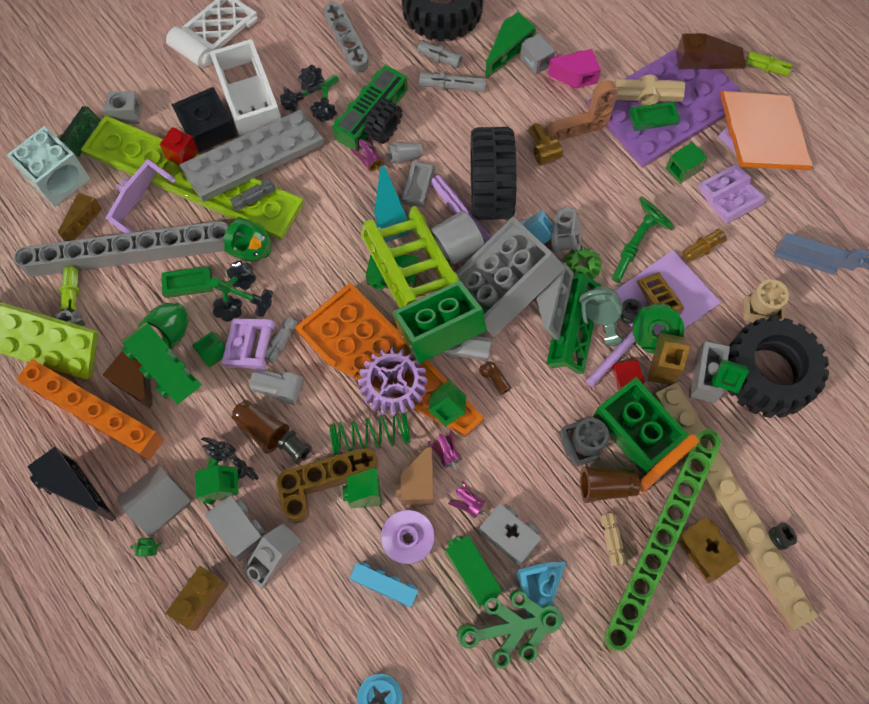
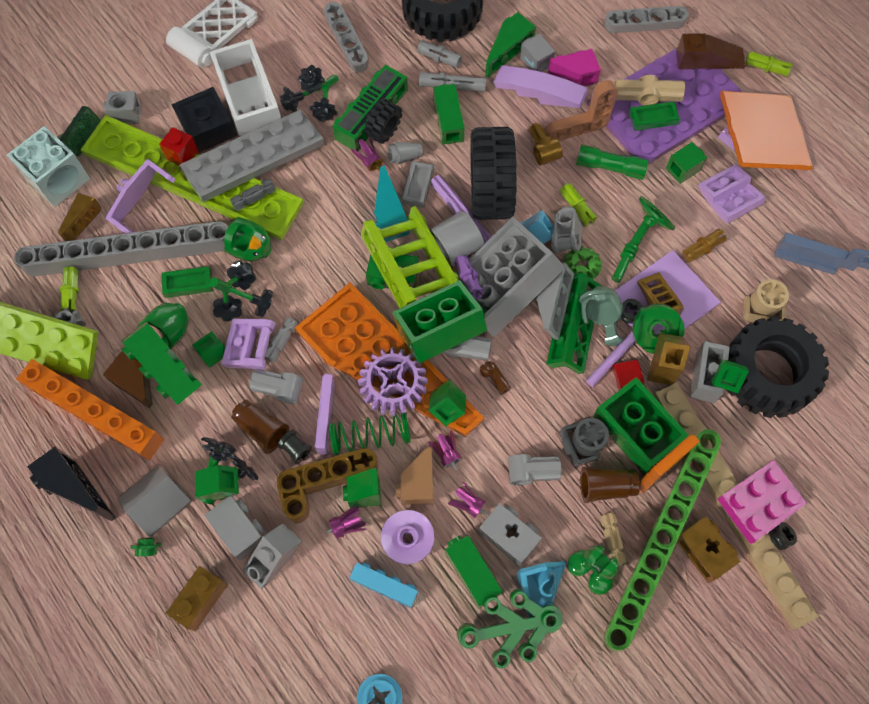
(325, 414): none -> lavender tile
(345, 524): none -> flat silver piece
(448, 114): none -> green brick
(468, 276): none -> medium lavender pin
(525, 470): none -> light grey piece
(540, 85): none -> lavender slope
(578, 203): none -> lime axle
(603, 568): none -> green piece
(628, 165): none -> green axle
(647, 22): none -> light grey beam
(762, 501): none -> dark pink plate

